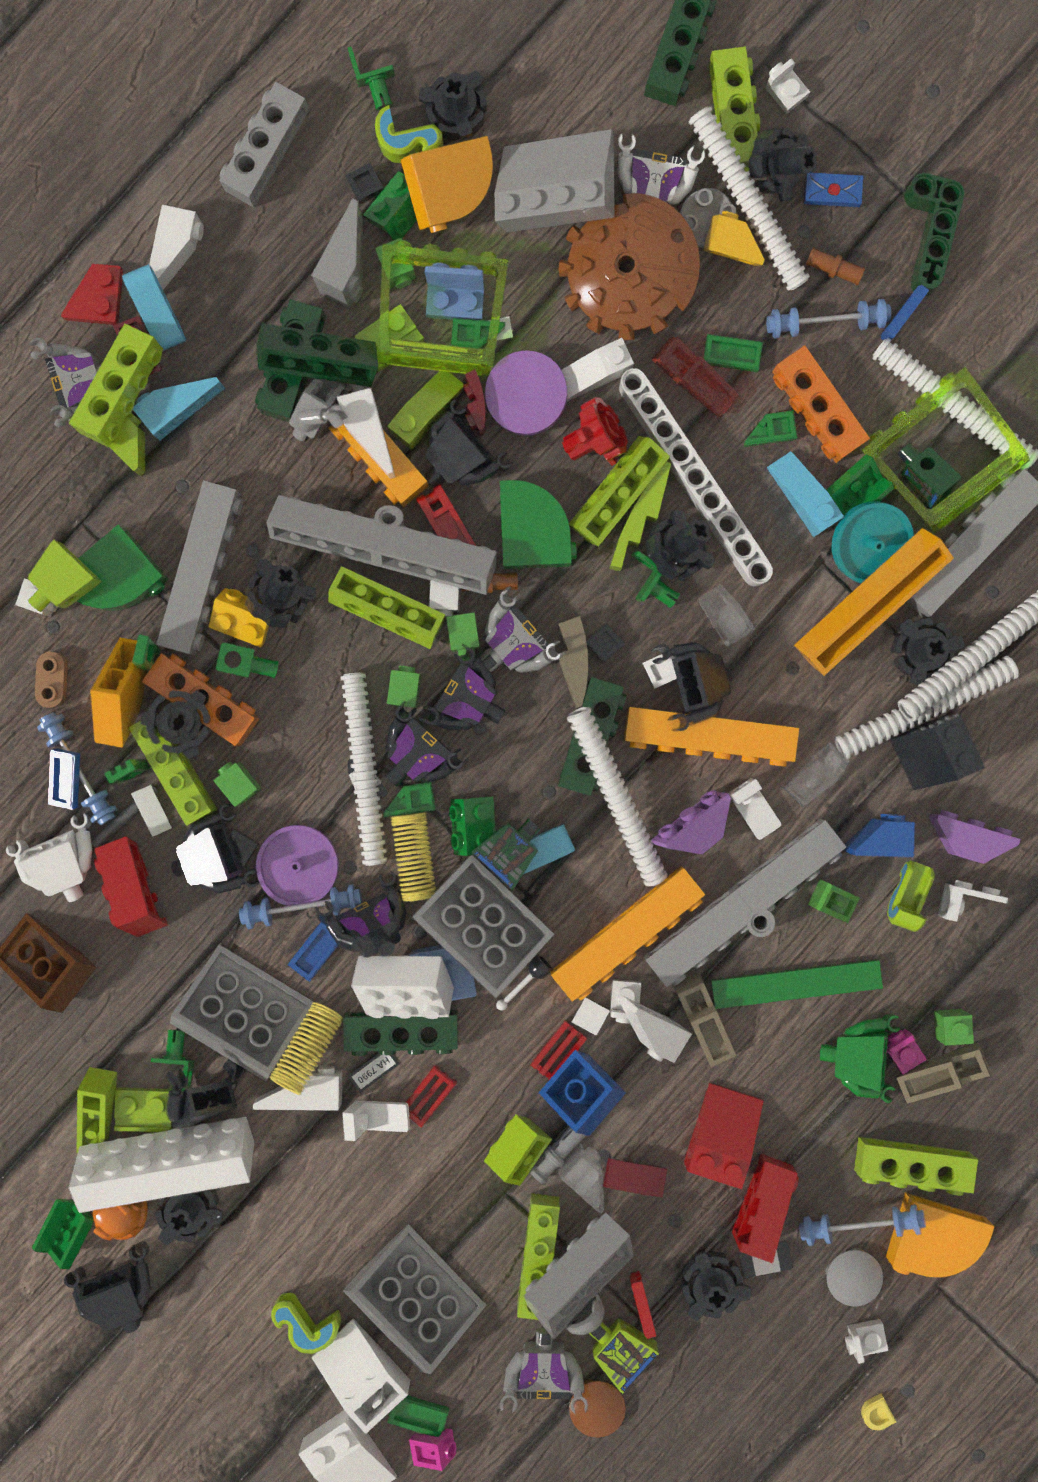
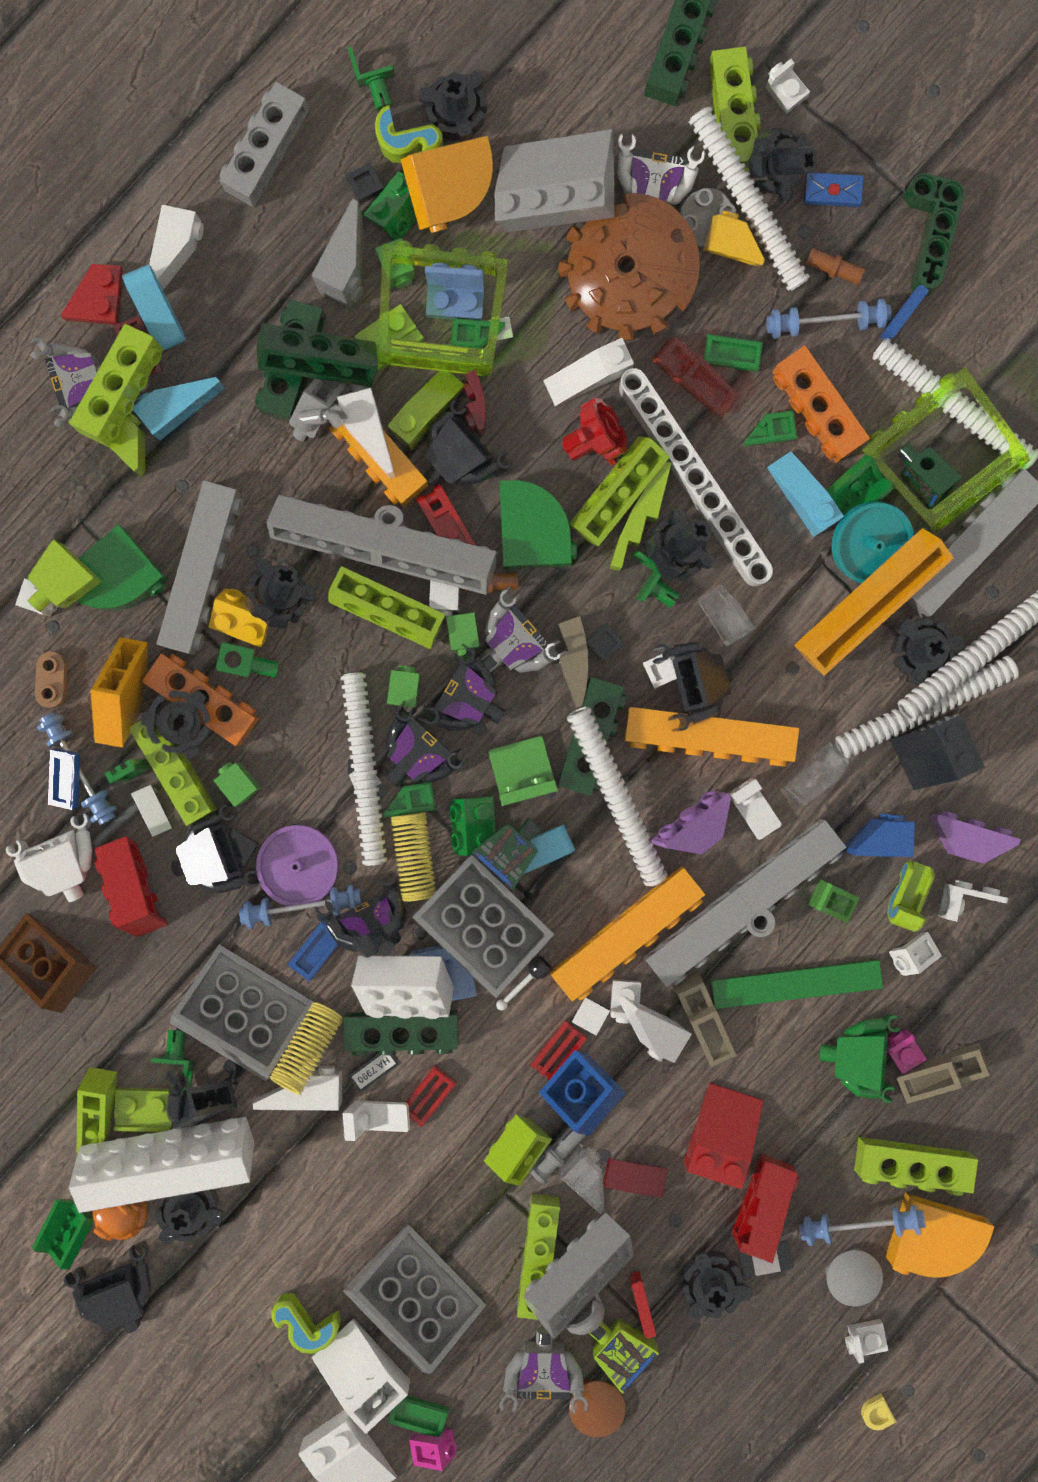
(144, 652): green tile -> none
(522, 770): none -> bright green bracket
(526, 393): medium lavender piece -> none
(915, 955): none -> white bracket
(953, 1027): bright green brick -> none

